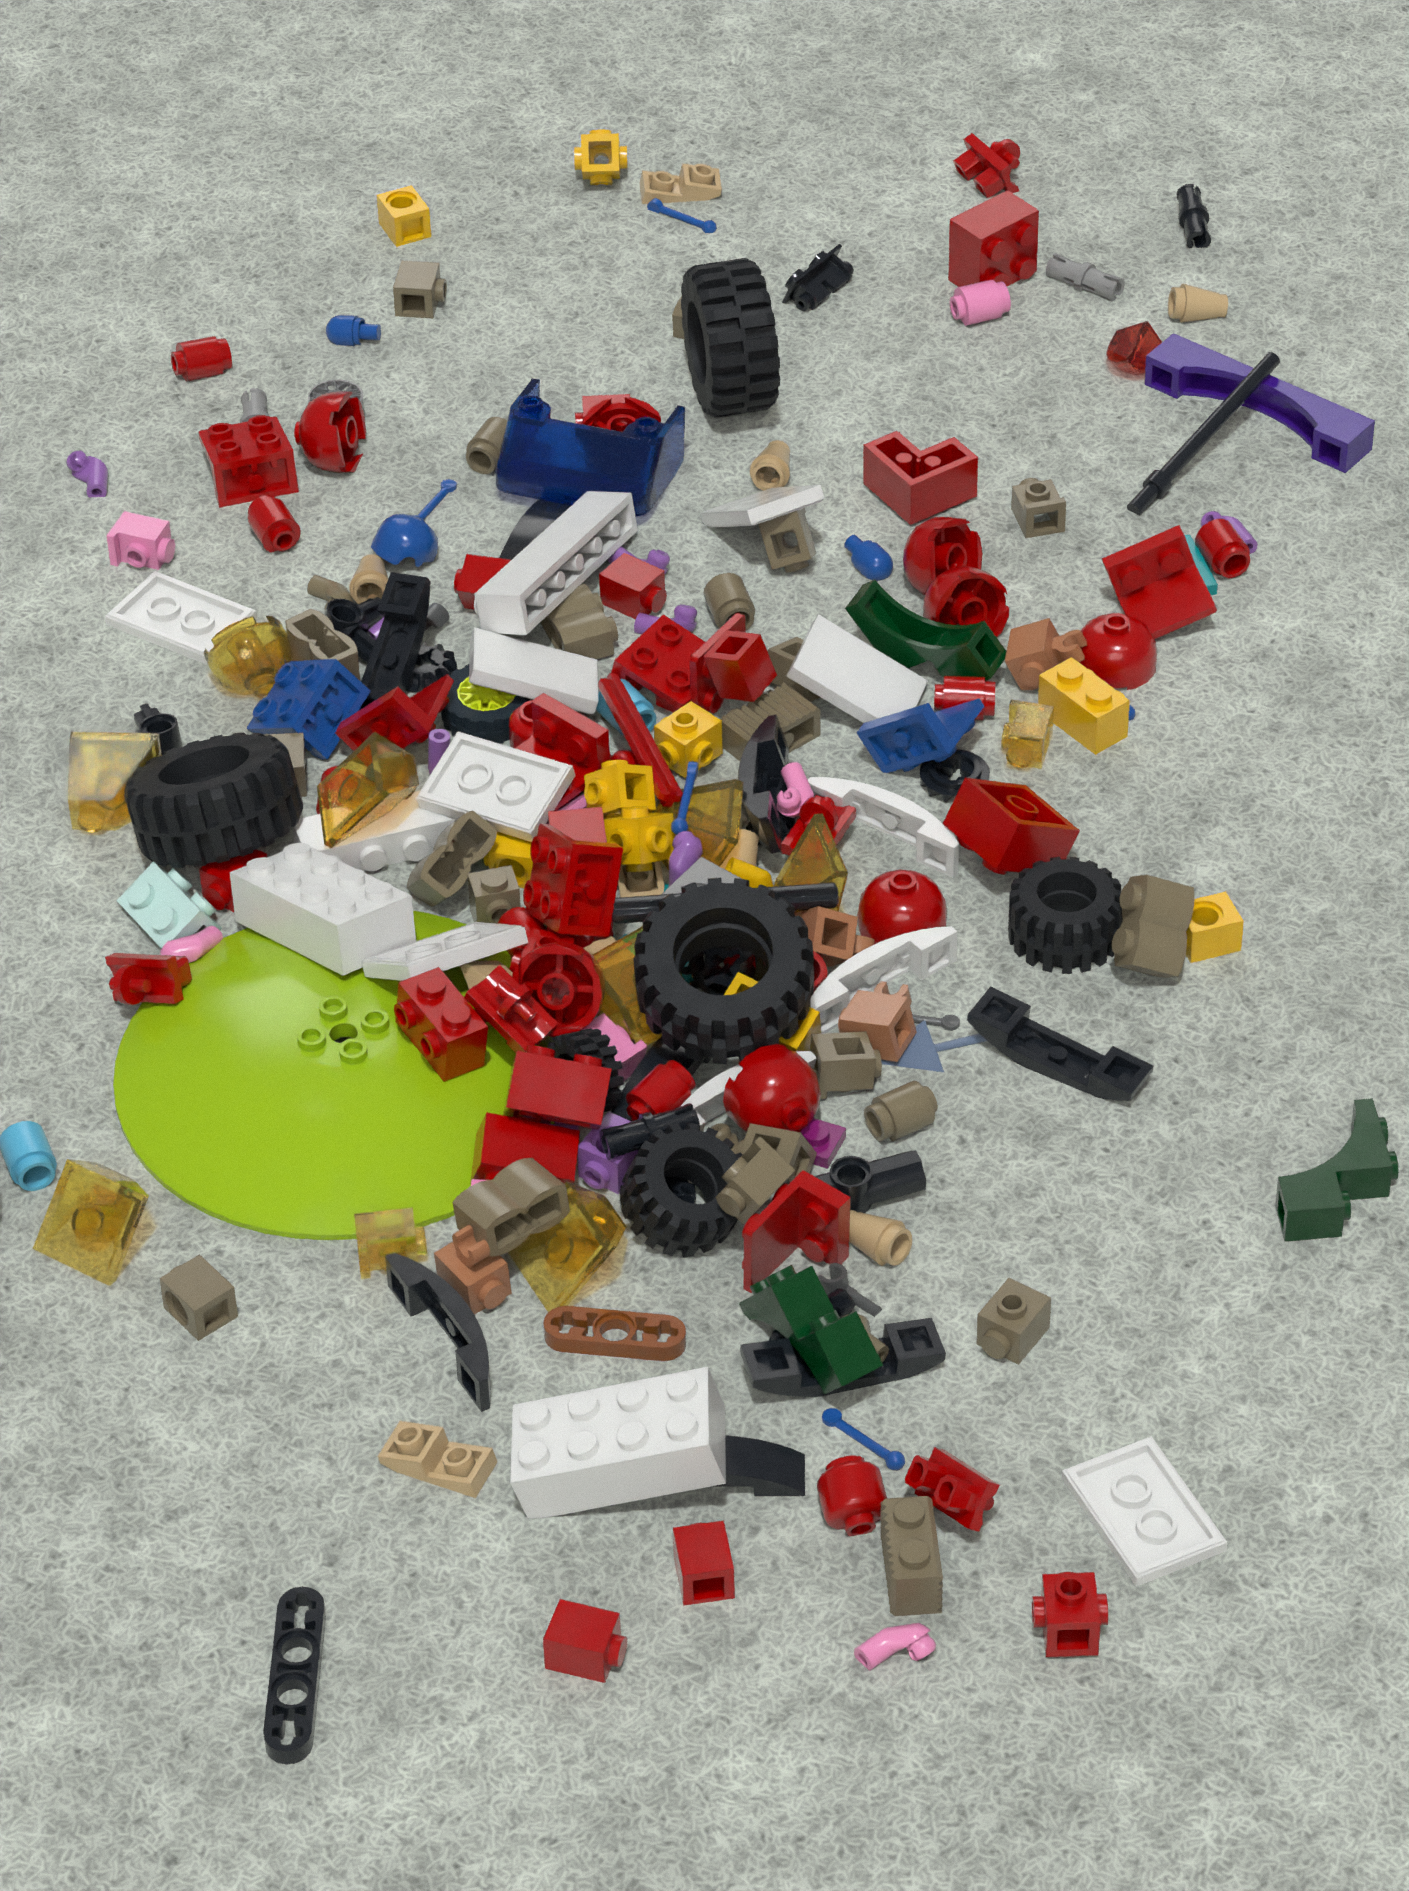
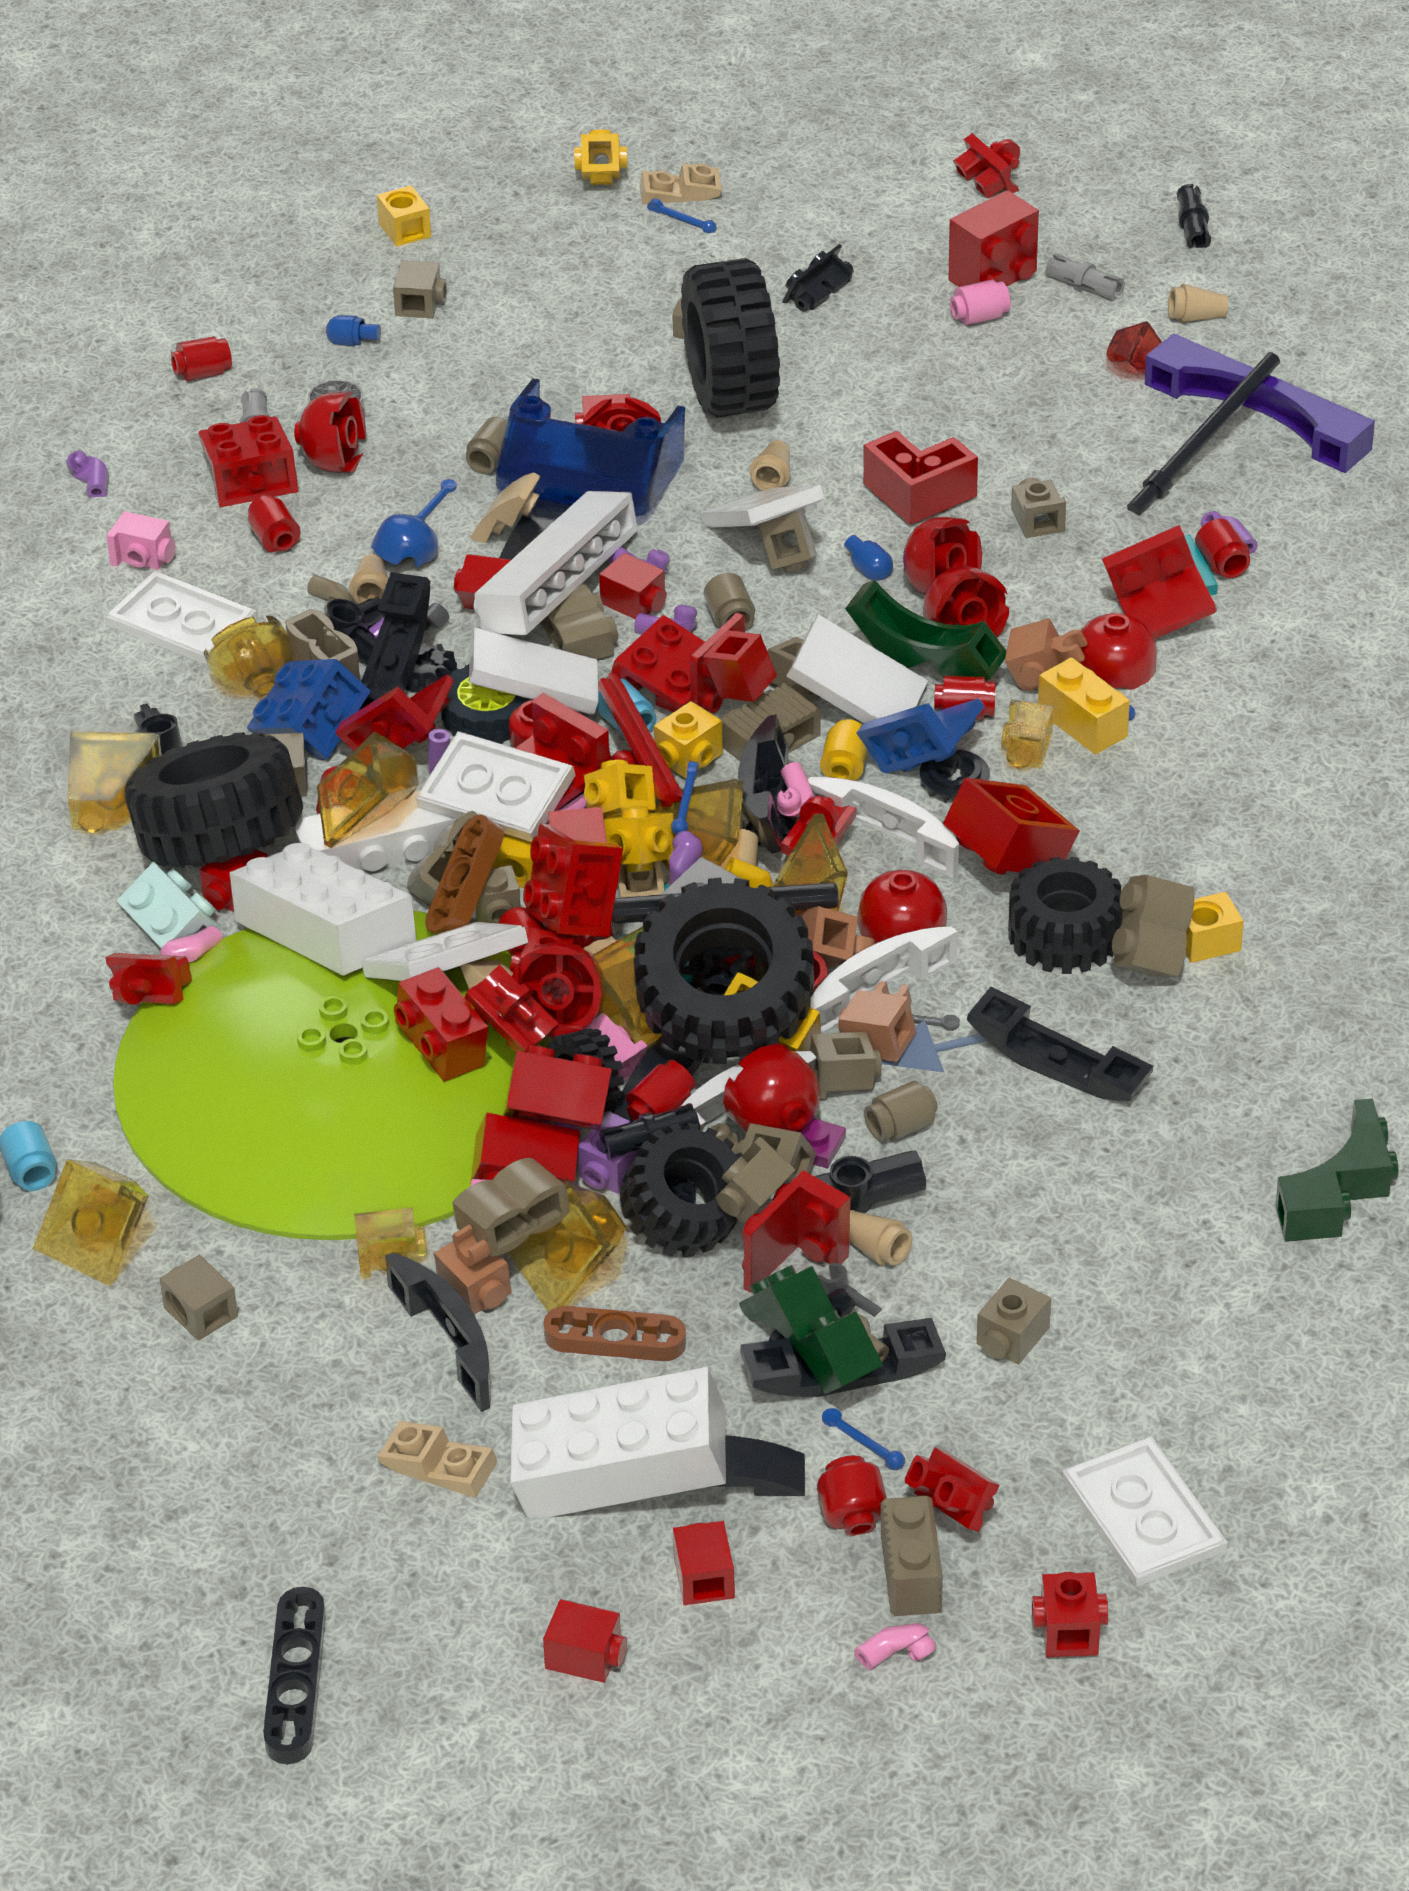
(474, 854): none -> dark orange beam
(506, 508): none -> tan slope
(843, 751): none -> yellow brick

